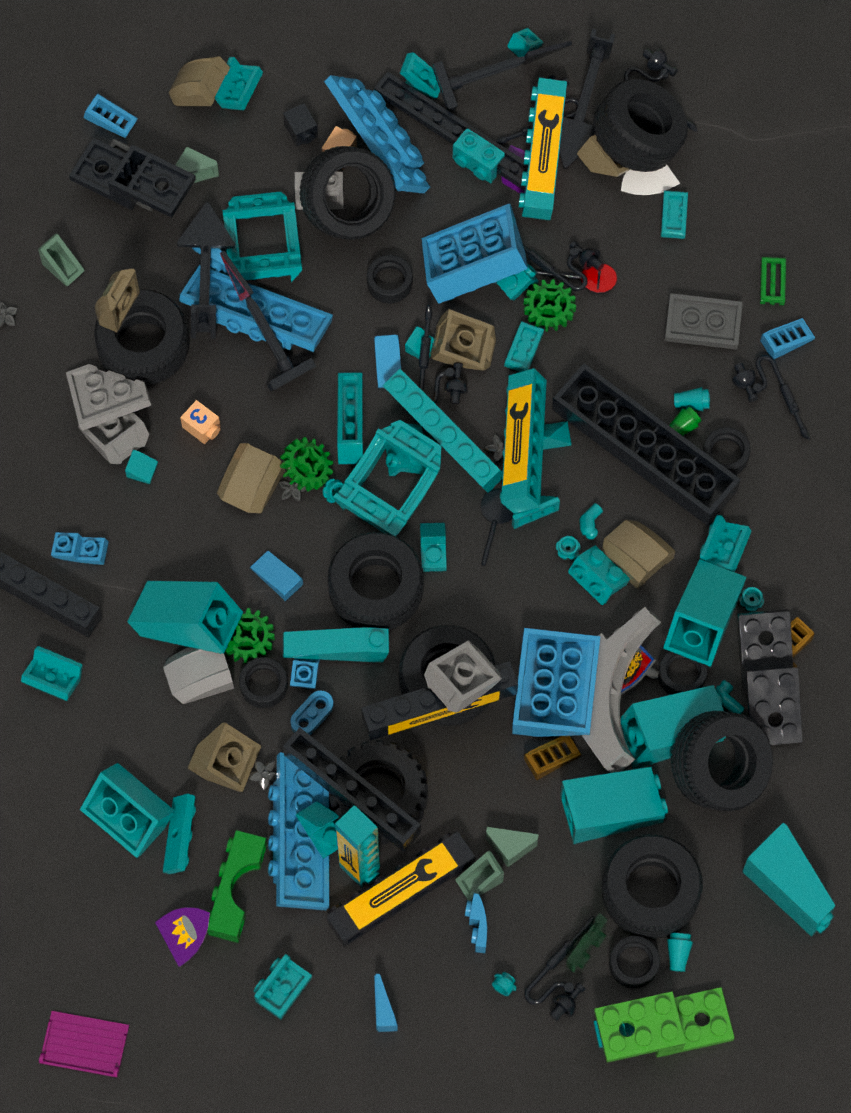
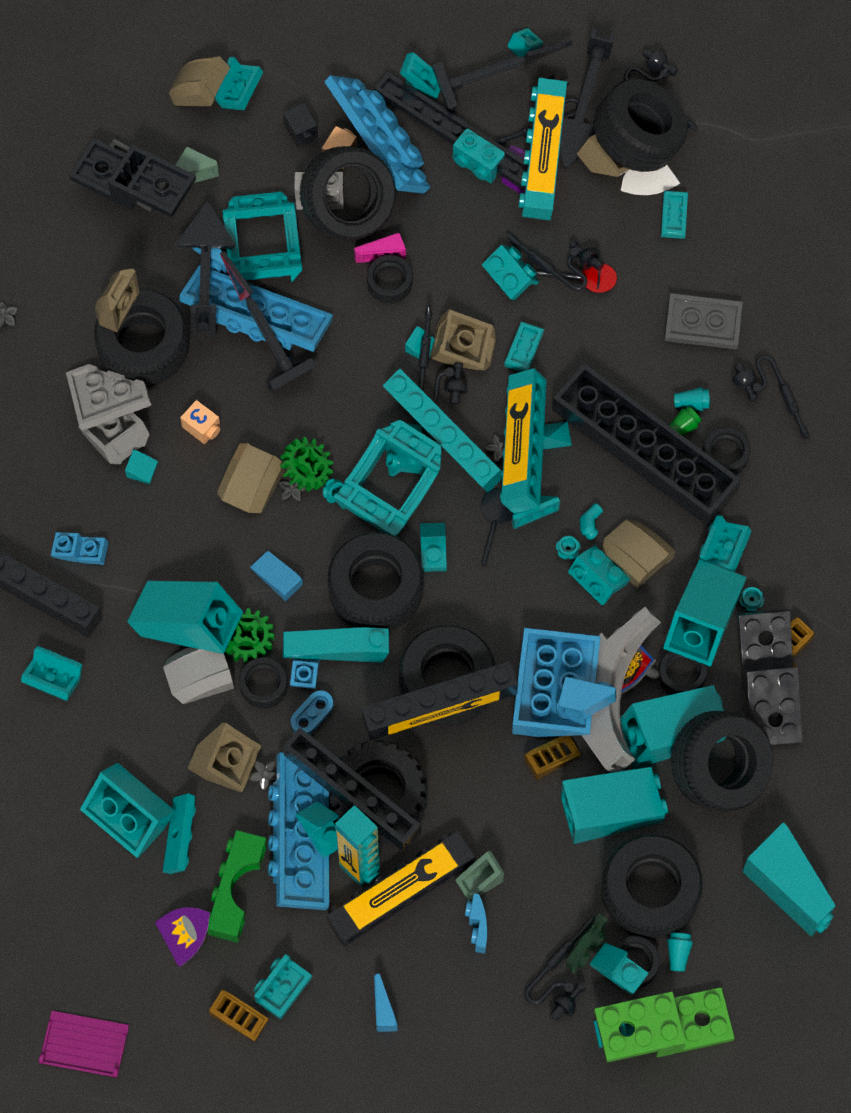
(60, 260): sand green slope -> none
(107, 106): dark azure slope -> none
(233, 1023): none -> pearl gold slope
(350, 418): teal slope -> none
(385, 246): none -> dark pink slope
(387, 357): dark azure slope -> none
(461, 676): light grey slope -> none
(473, 254): dark azure slope -> none
(504, 983): teal plate -> none
(511, 844): sand green slope -> none
(545, 312): green gear -> none
(584, 698): none -> dark azure slope
(618, 968): none -> teal slope
(728, 701): teal arm -> none
(772, 298): green tile -> none
(775, 351): dark azure slope -> none

